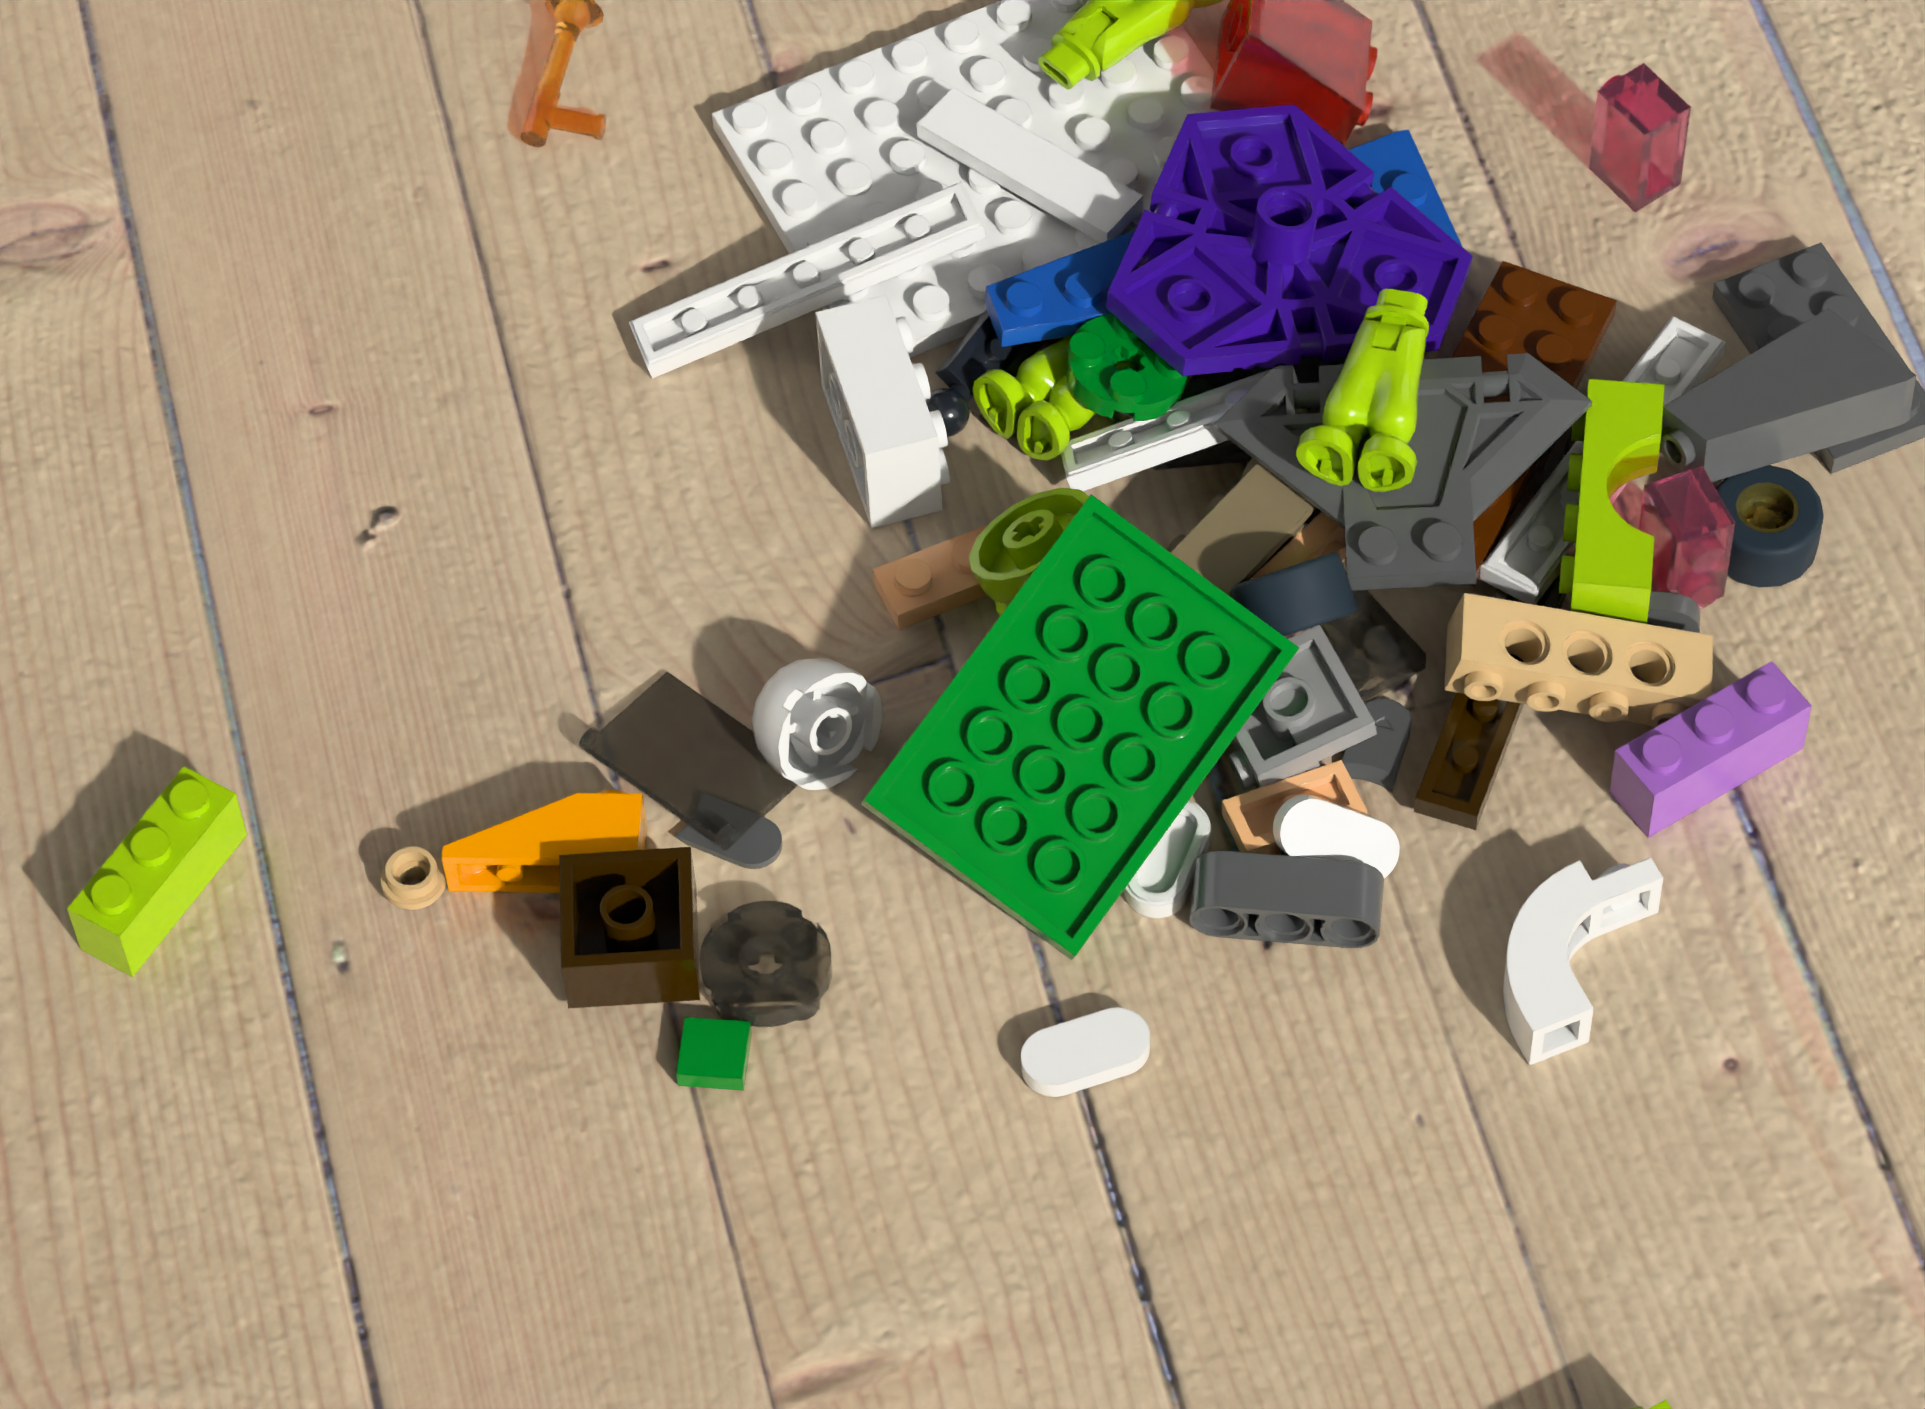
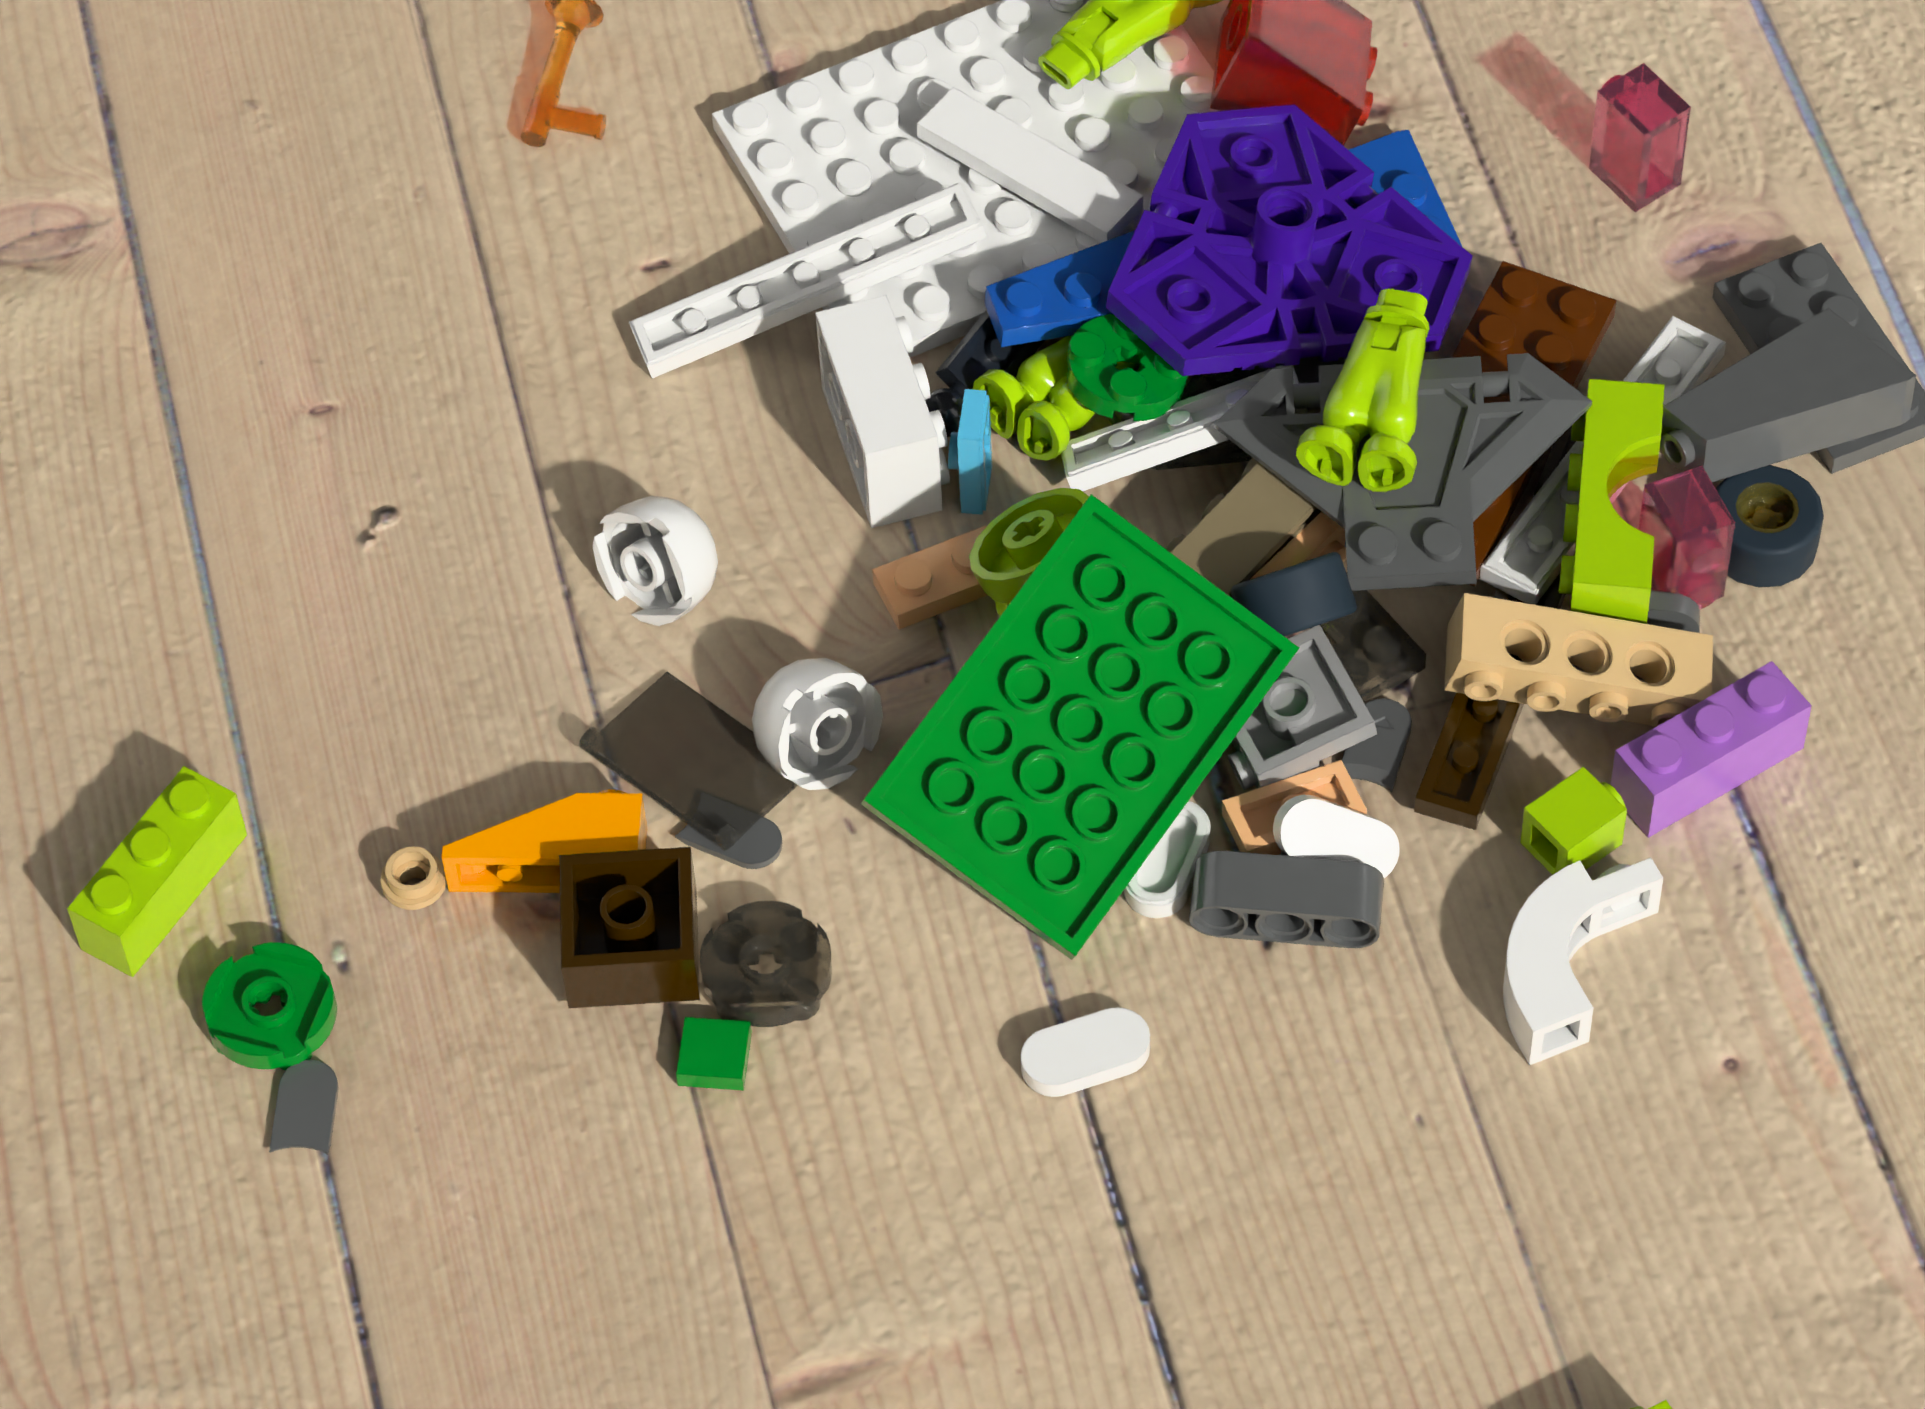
(275, 1039): none -> green plate
(305, 1107): none -> dark grey piece
(656, 557): none -> white cylinder
(972, 451): none -> medium azure plate
(1574, 822): none -> lime brick

